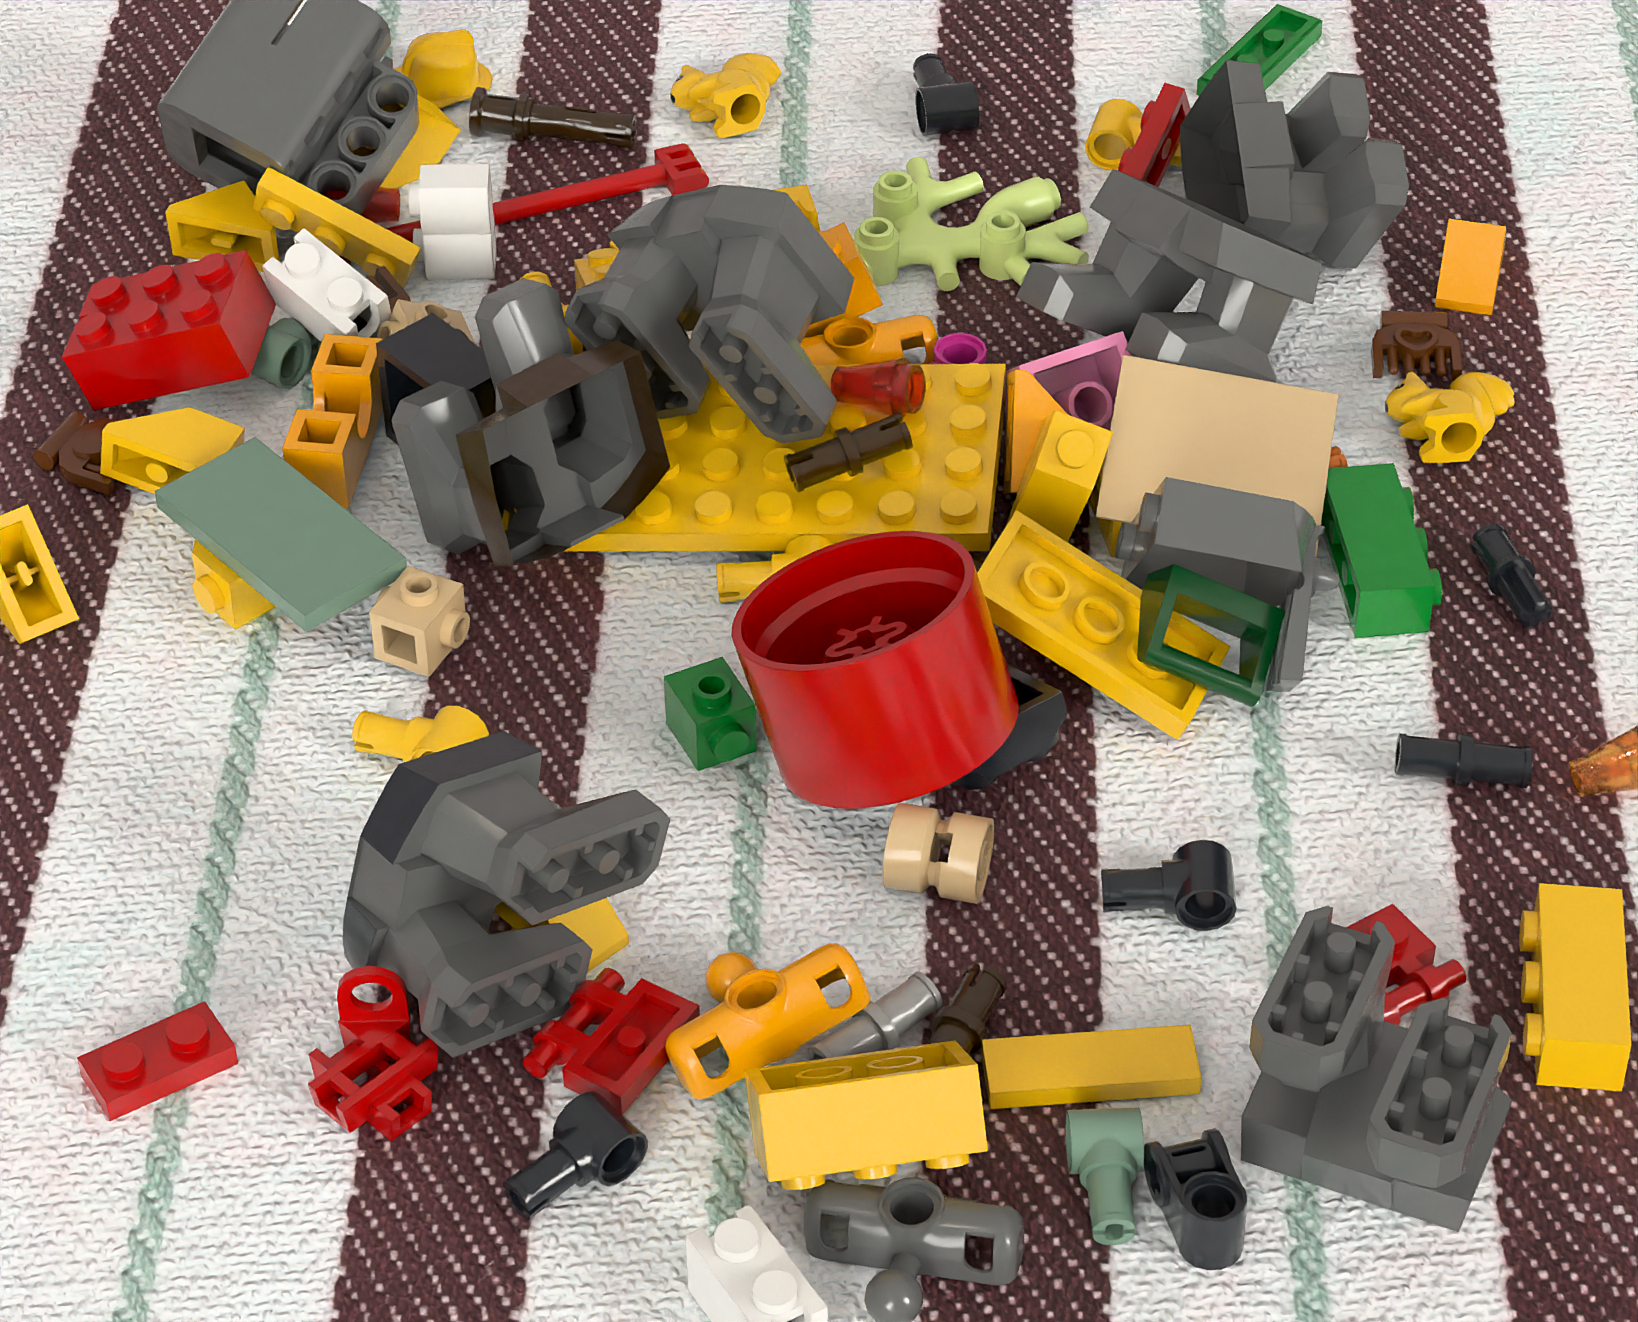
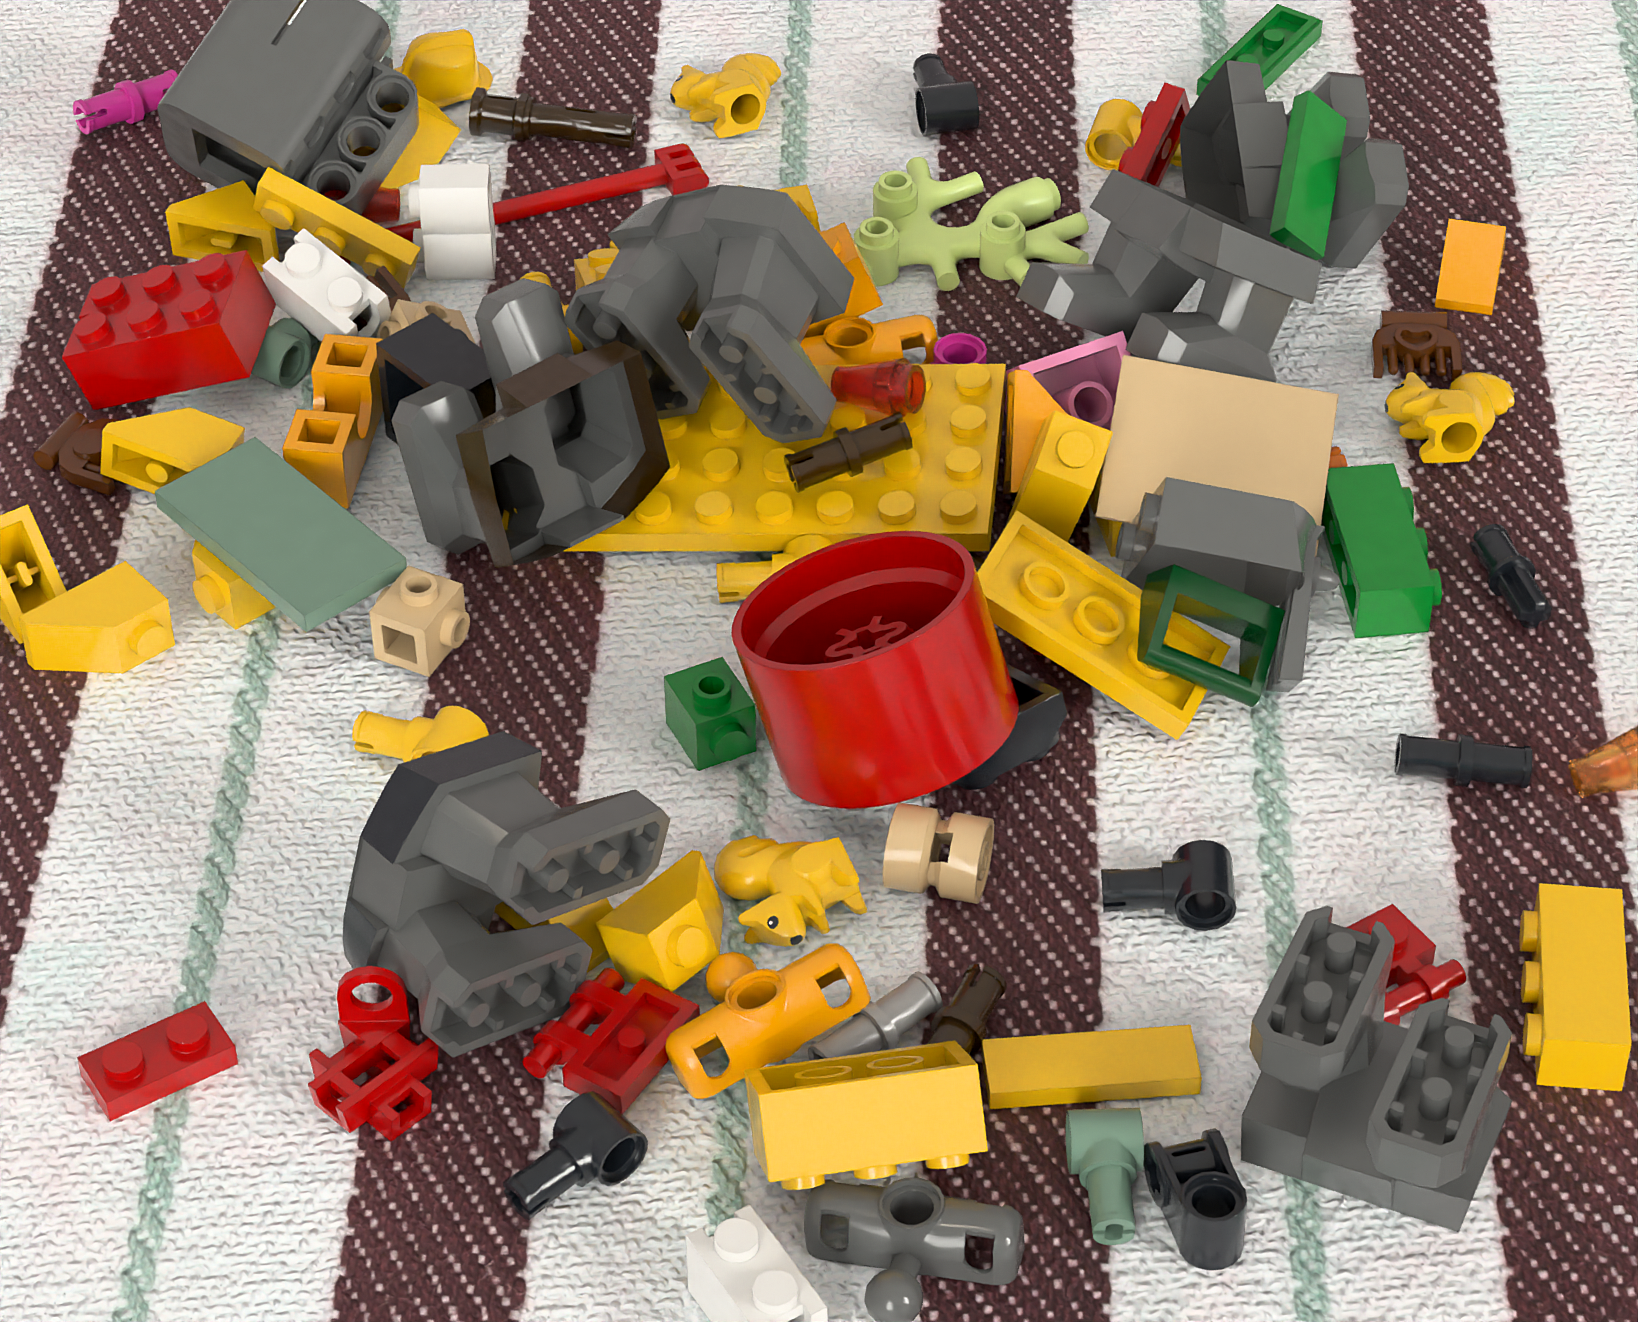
(99, 625): none -> yellow slope
(125, 103): none -> dark pink pin
(666, 926): none -> yellow slope
(799, 879): none -> yellow animal
(1308, 176): none -> green tile

